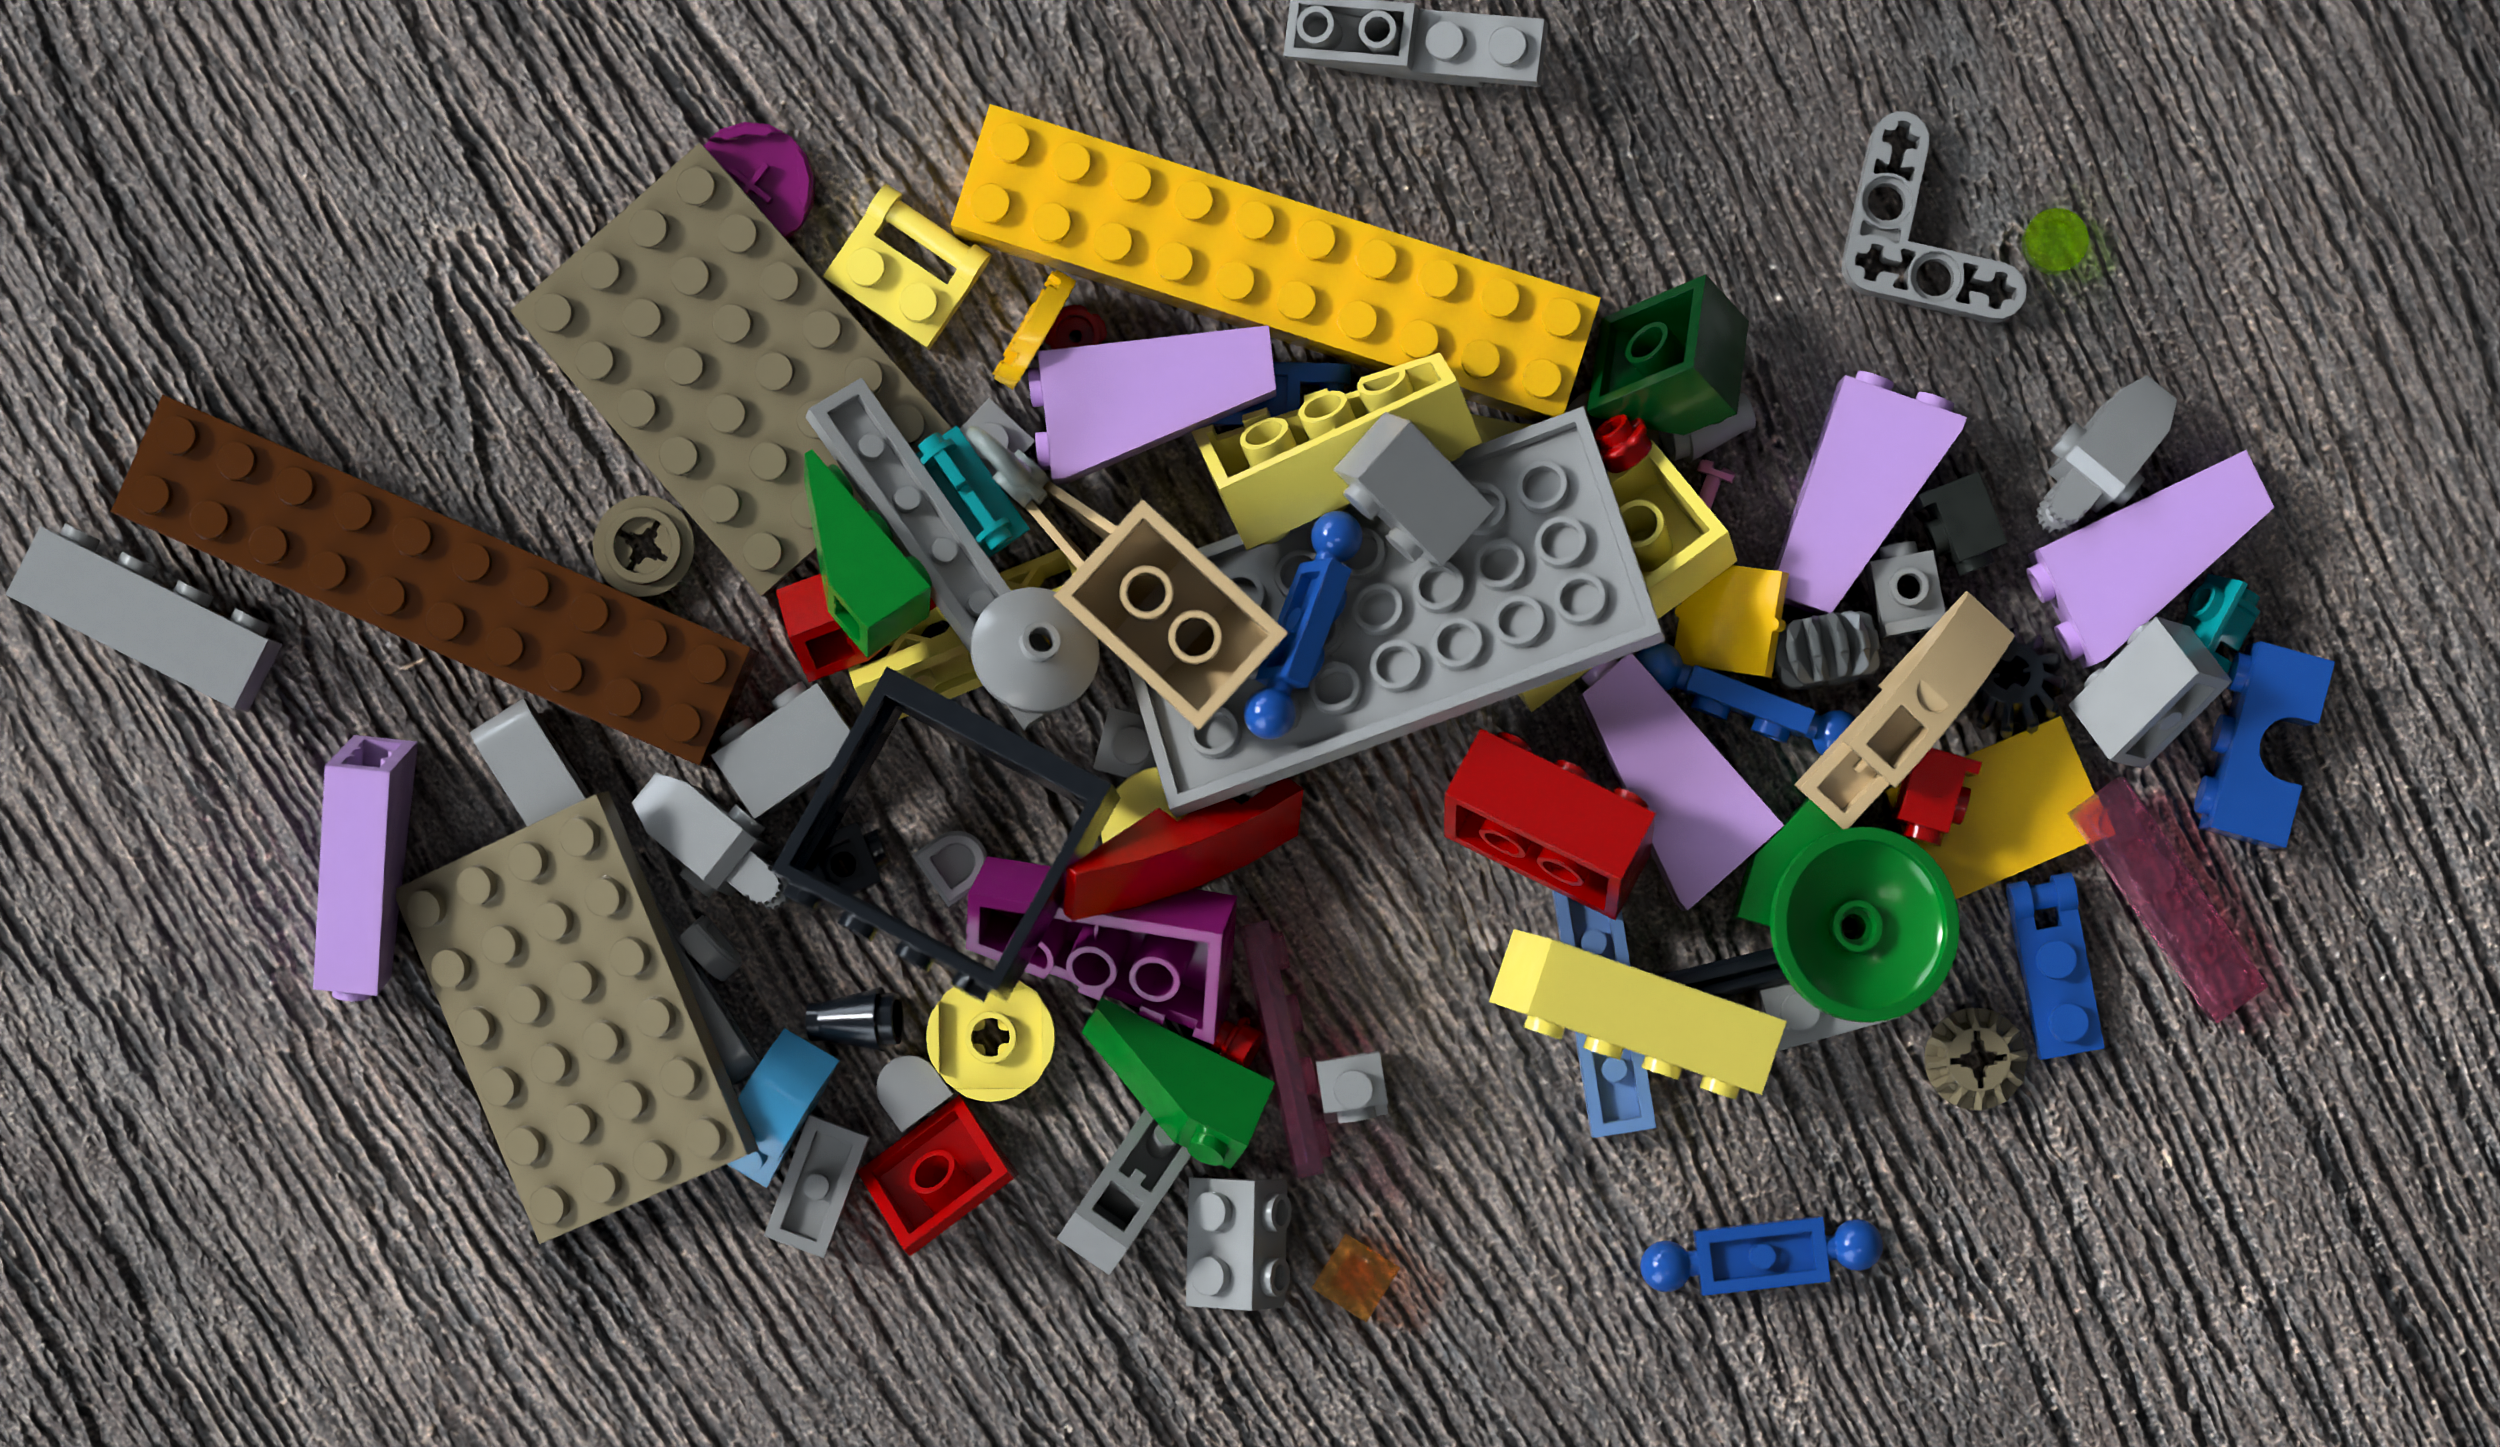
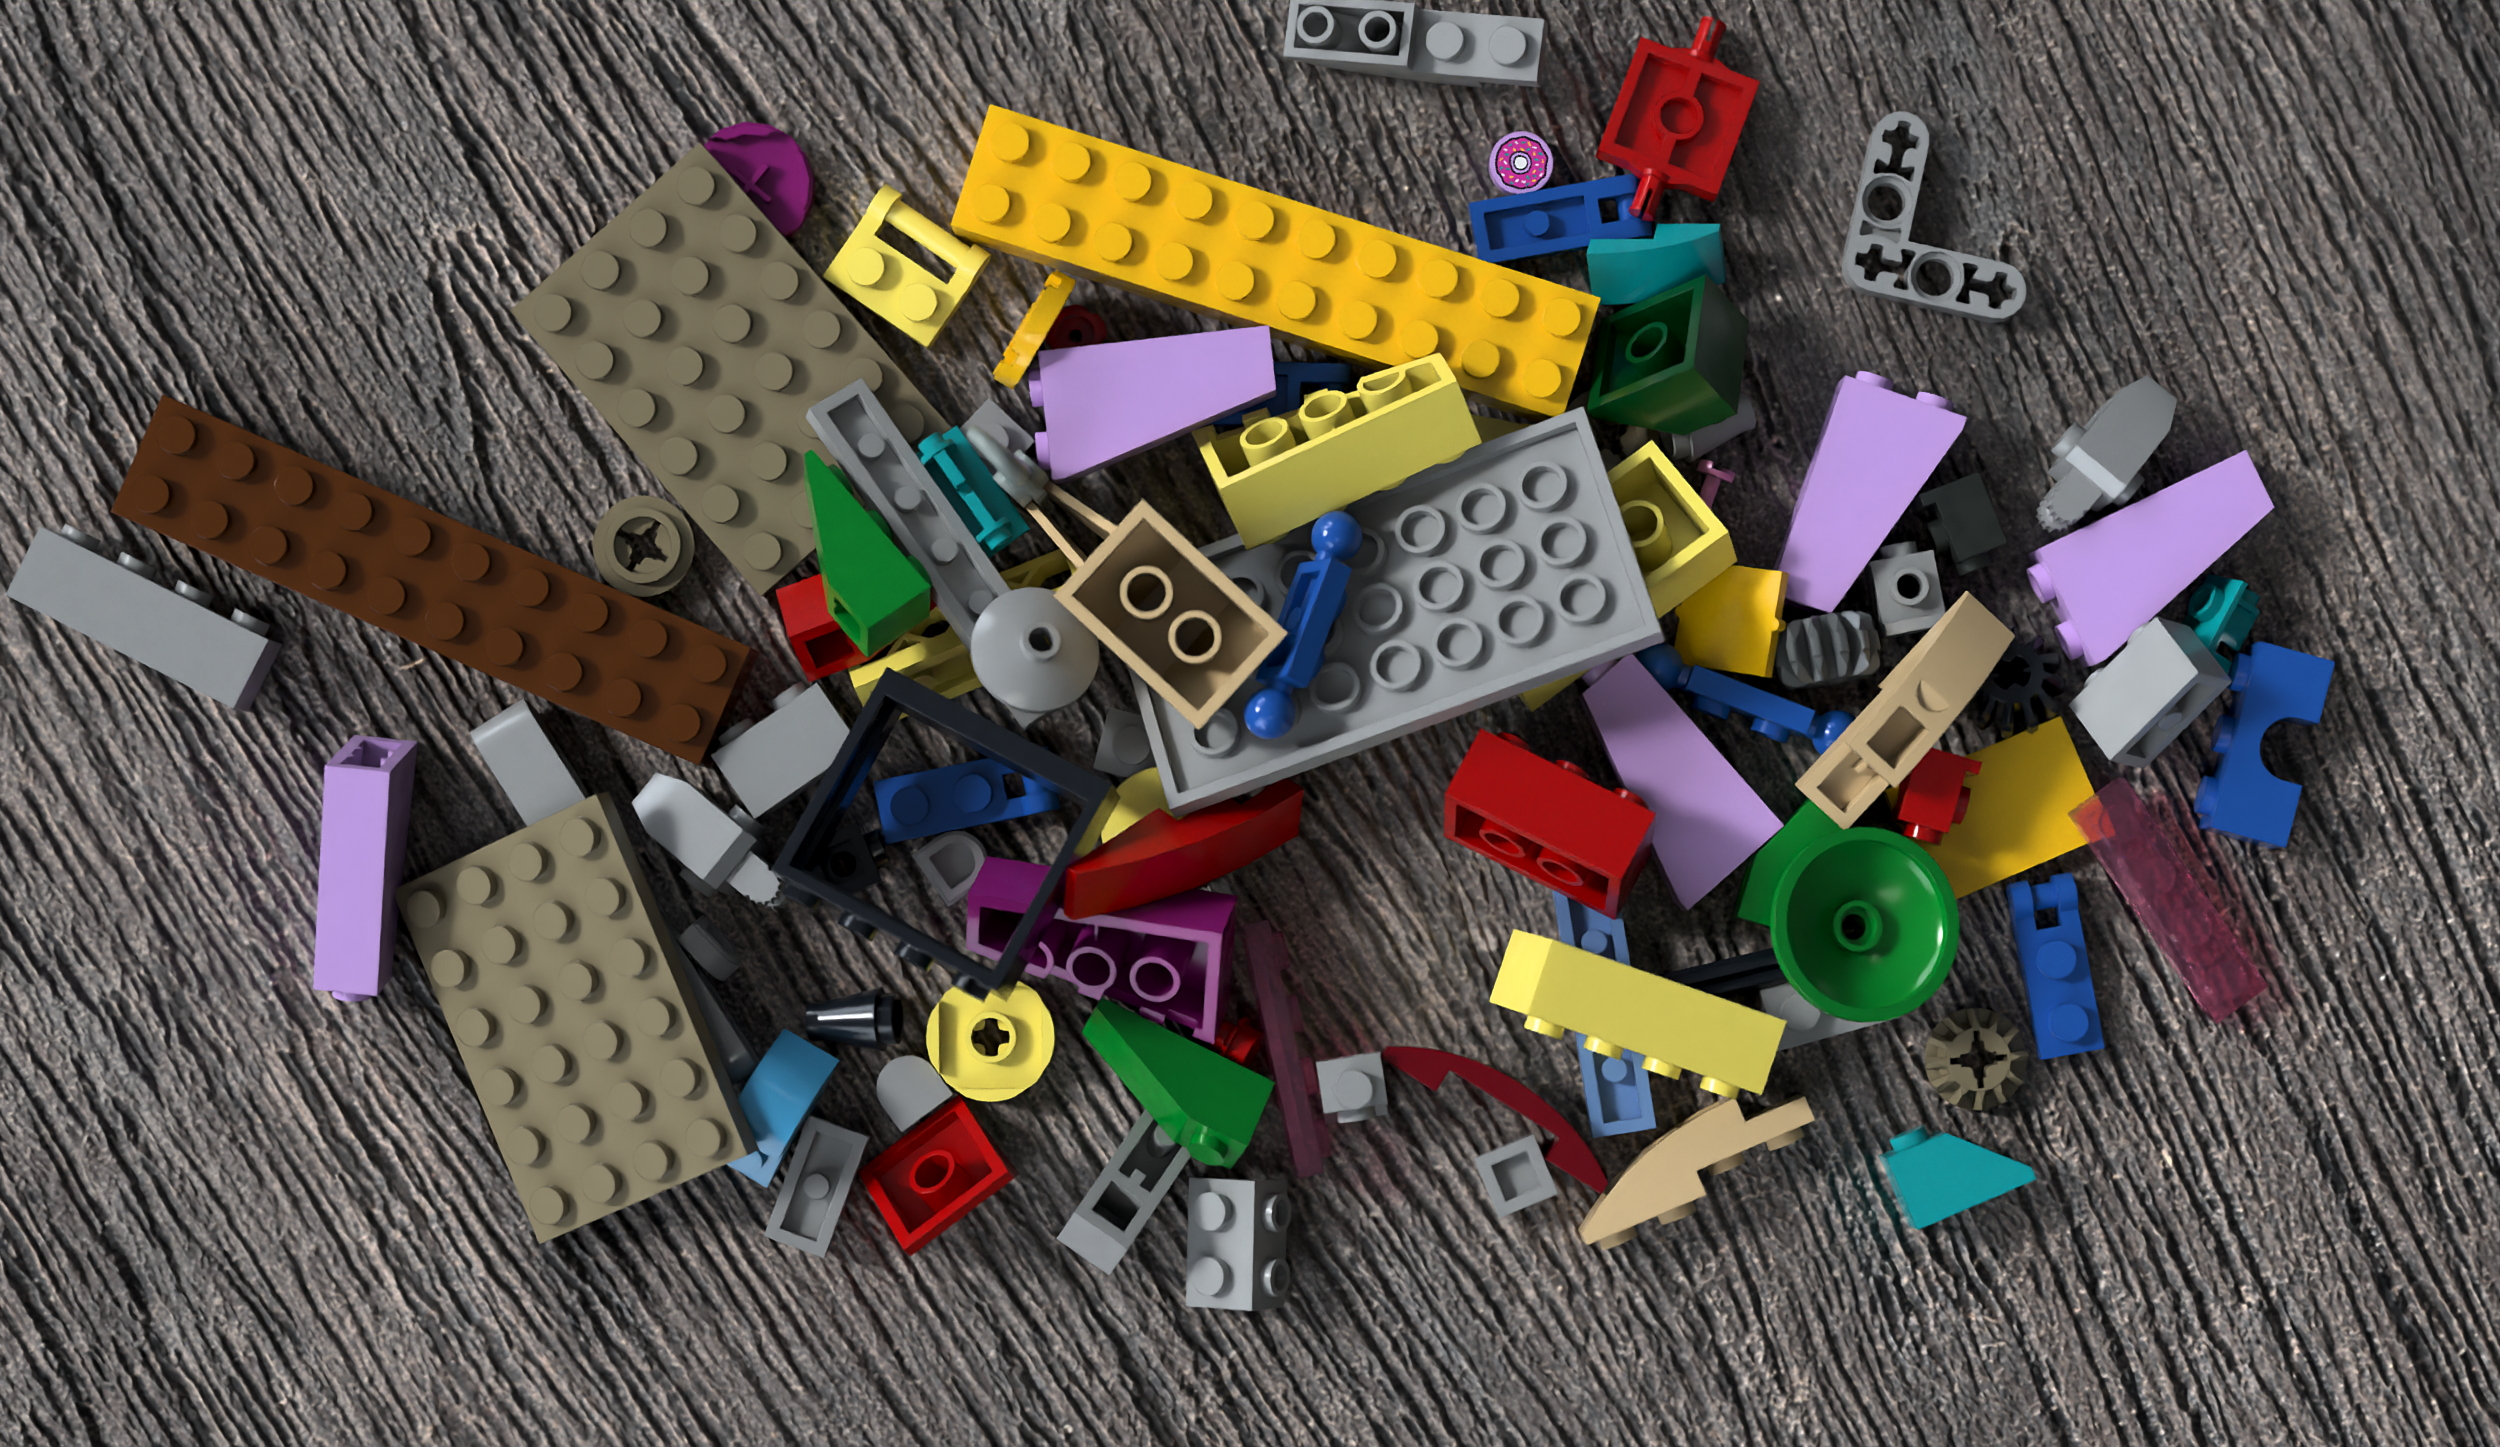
(955, 800): none -> blue plate
(1355, 1277): clear orange plate -> none
(1412, 490): light grey brick -> none
(1515, 1175): none -> light grey plate
(1520, 163): none -> tile
(1554, 220): none -> blue plate
(1566, 1149): none -> dark red slope
(1622, 442): red plate -> none
(1641, 268): none -> teal slope
(1664, 1174): none -> tan slope
(1677, 119): none -> red plate
(1761, 1255): blue plate -> none
(1945, 1175): none -> teal slope
(2055, 241): clear neon green tile -> none

